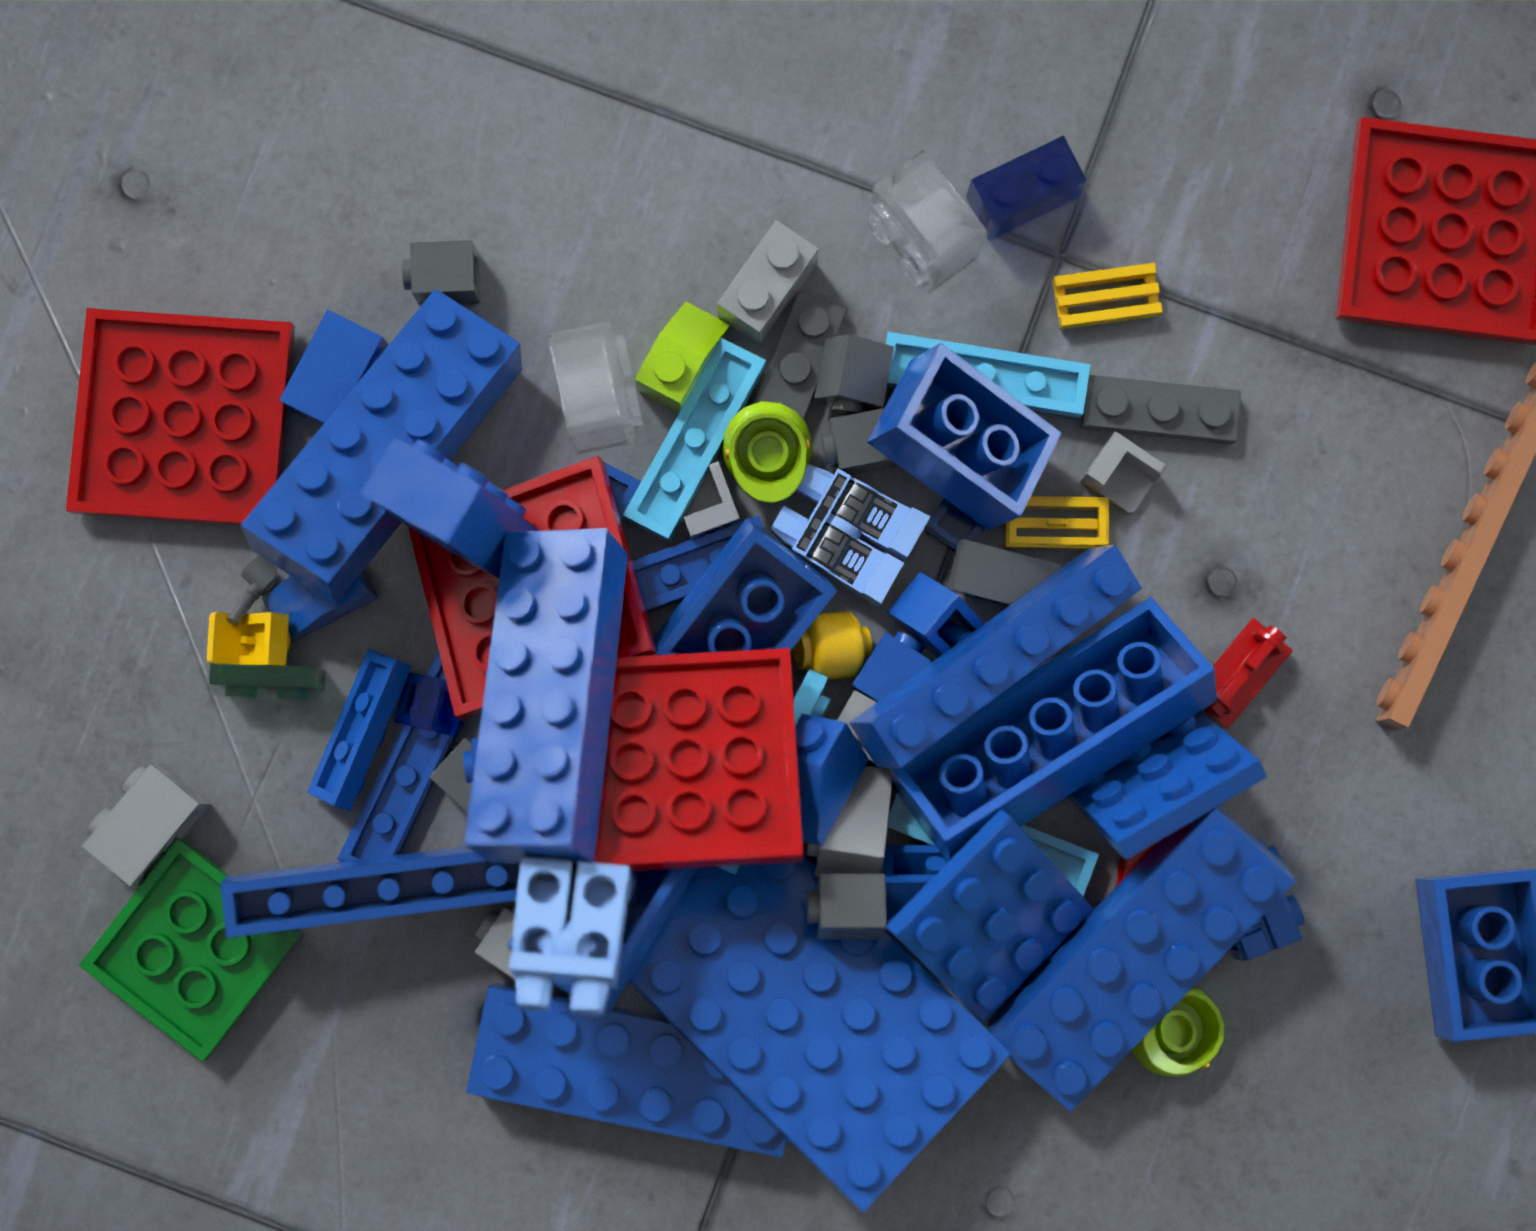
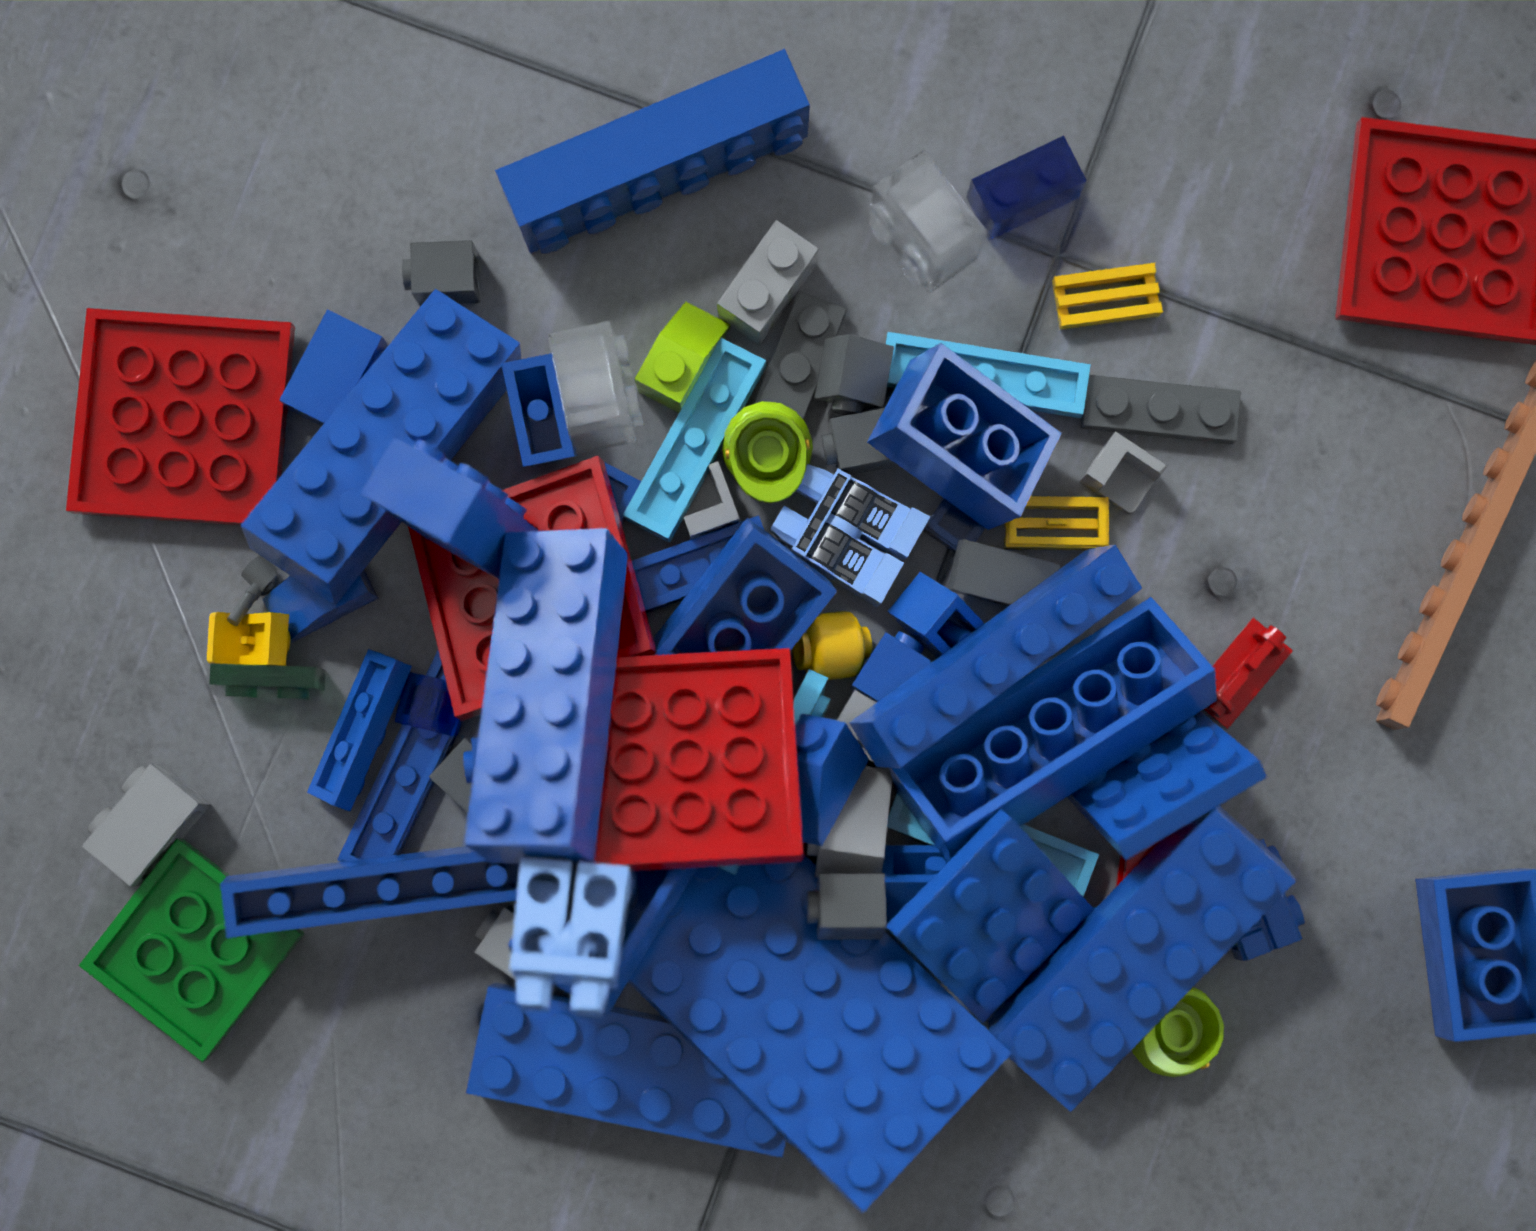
(537, 410): none -> blue slope
(657, 153): none -> blue brick

